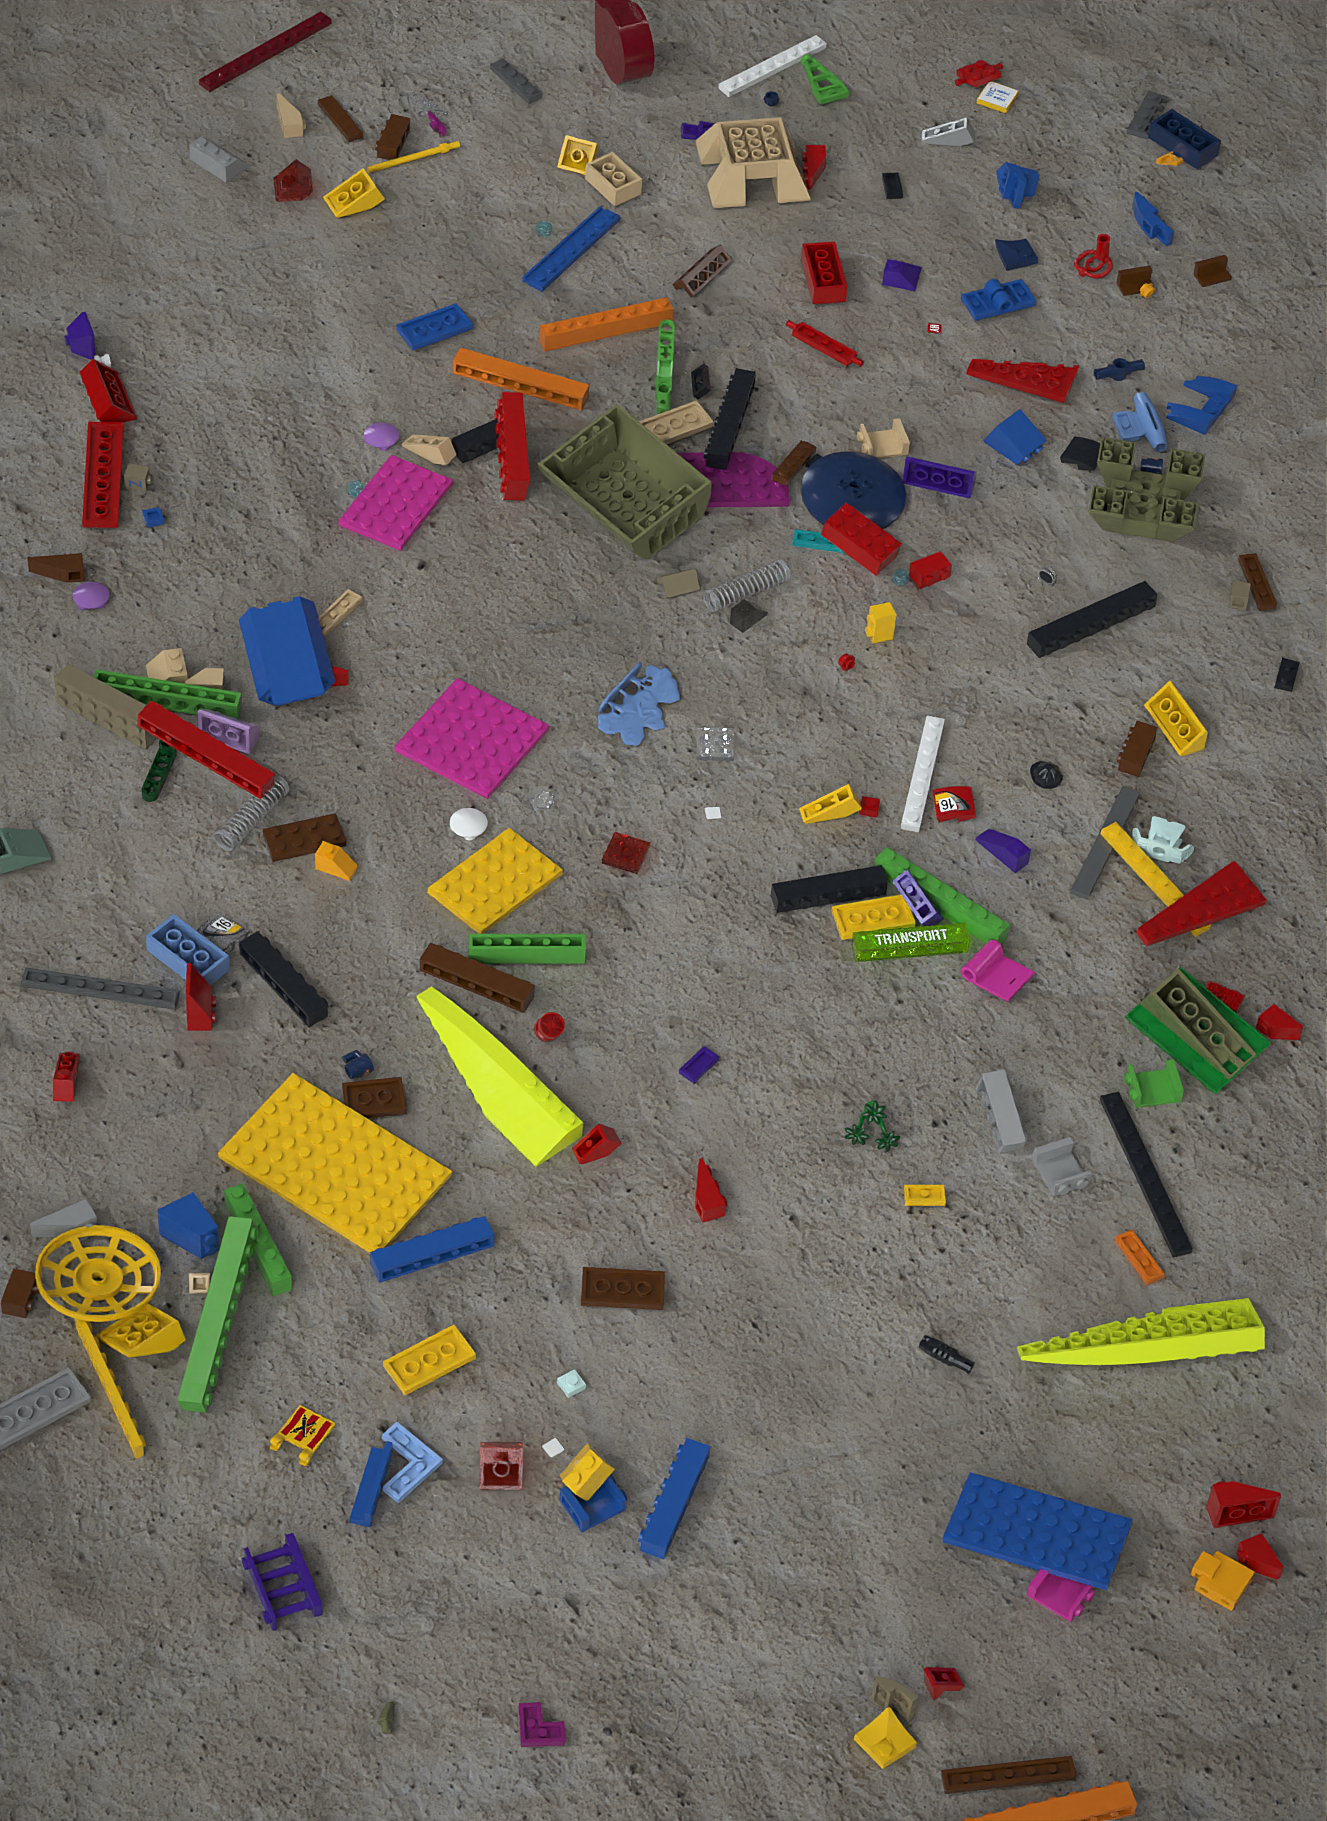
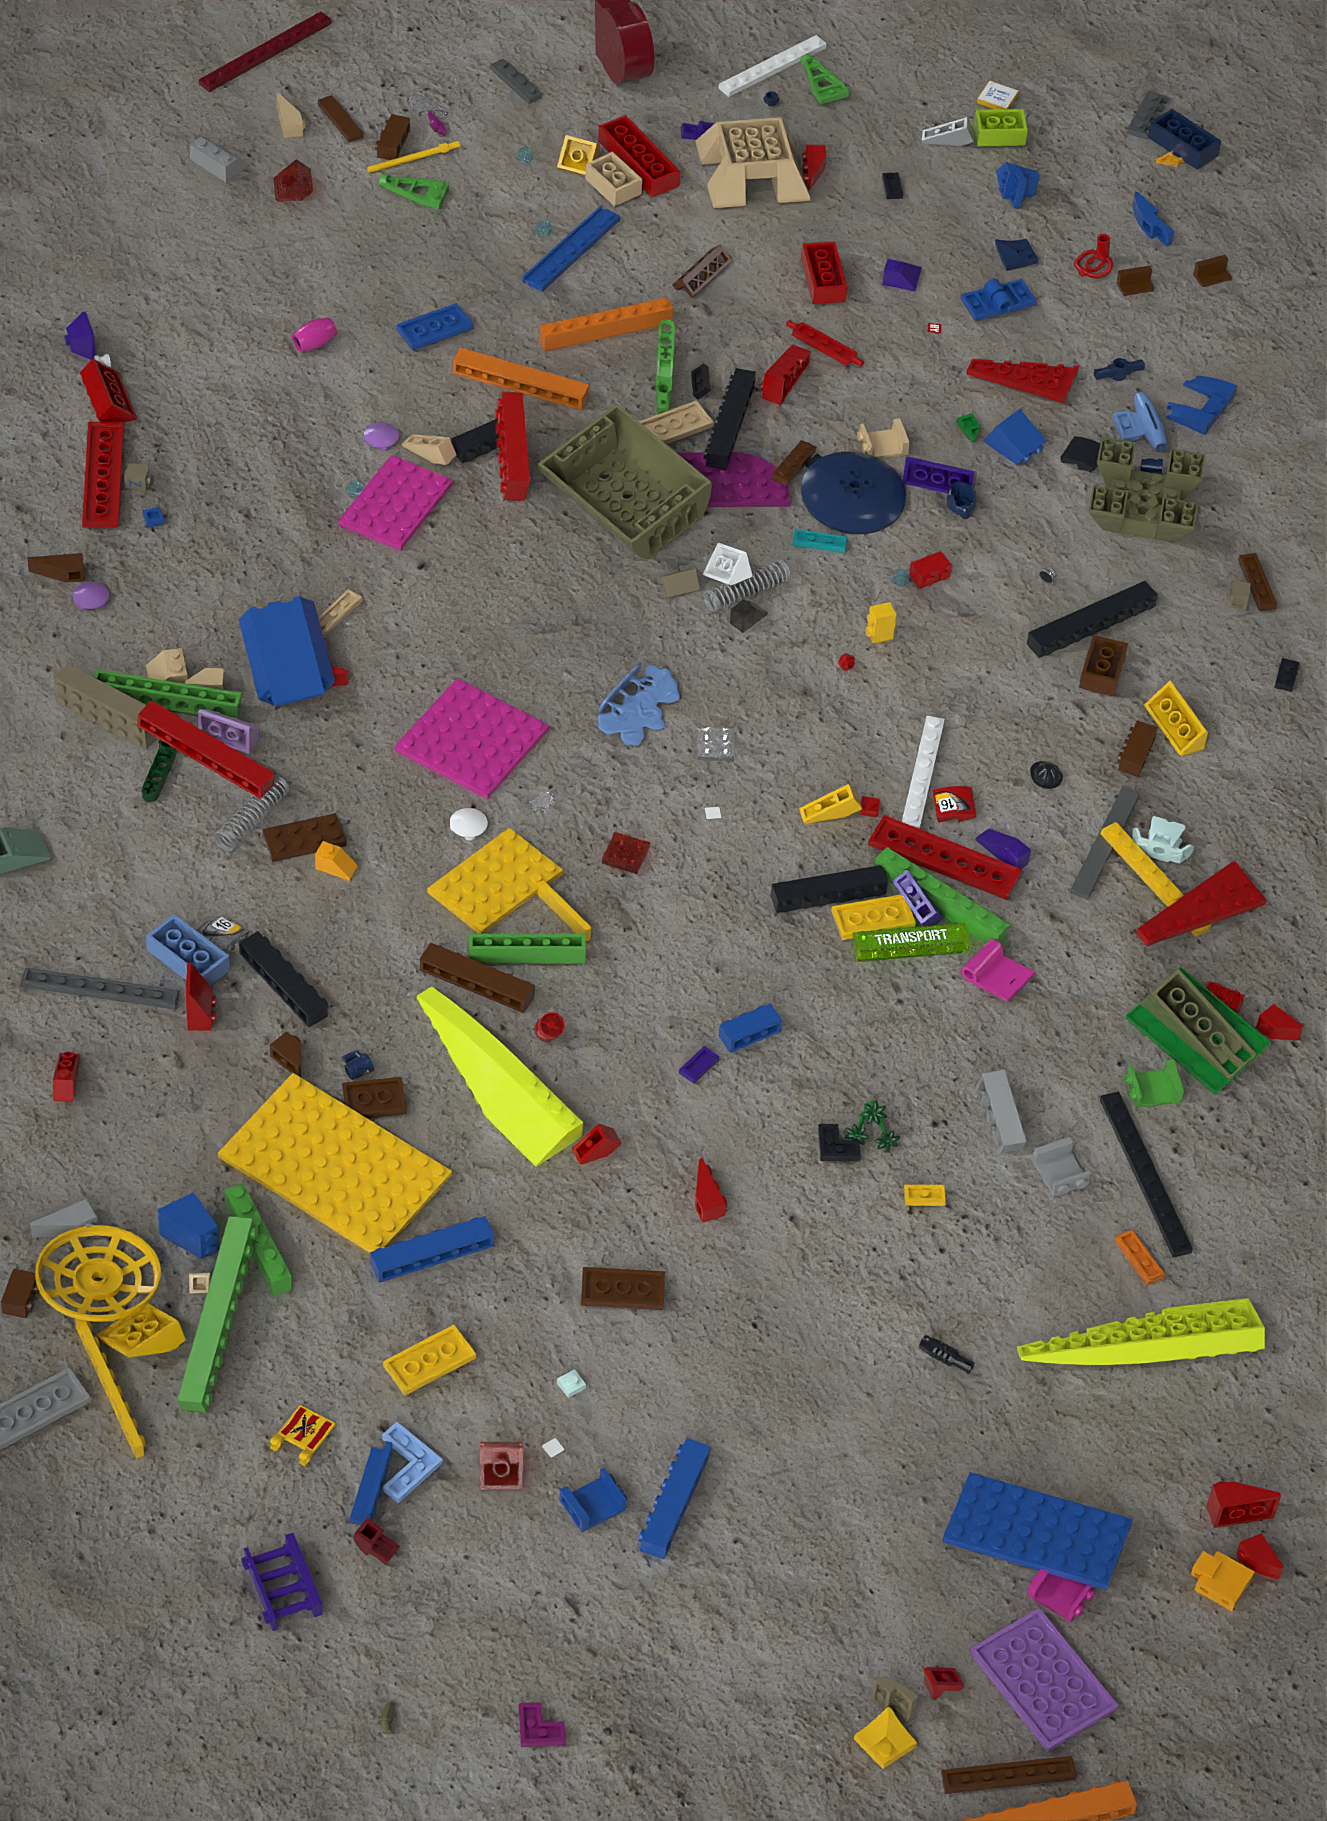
(287, 1052): none -> reddish brown slope
(314, 334): none -> dark pink piece
(354, 195): yellow slope -> none
(371, 1540): none -> dark red brick
(433, 198): none -> bright green plate
(524, 155): none -> clear light blue plate
(563, 910): none -> yellow tile
(586, 1472): yellow slope -> none
(640, 154): none -> red brick
(728, 565): none -> white slope
(750, 1028): none -> blue brick
(784, 374): none -> red wedge
(833, 1148): none -> black plate
(861, 539): red brick -> none
(948, 867): none -> red plate
(961, 499): none -> dark blue hair
(968, 426): none -> green slope
(978, 73): red plate -> none
(1000, 127): none -> lime brick
(1043, 1679): none -> medium lavender plate
(1103, 665): none -> reddish brown brick
(1147, 290): light orange plate -> none

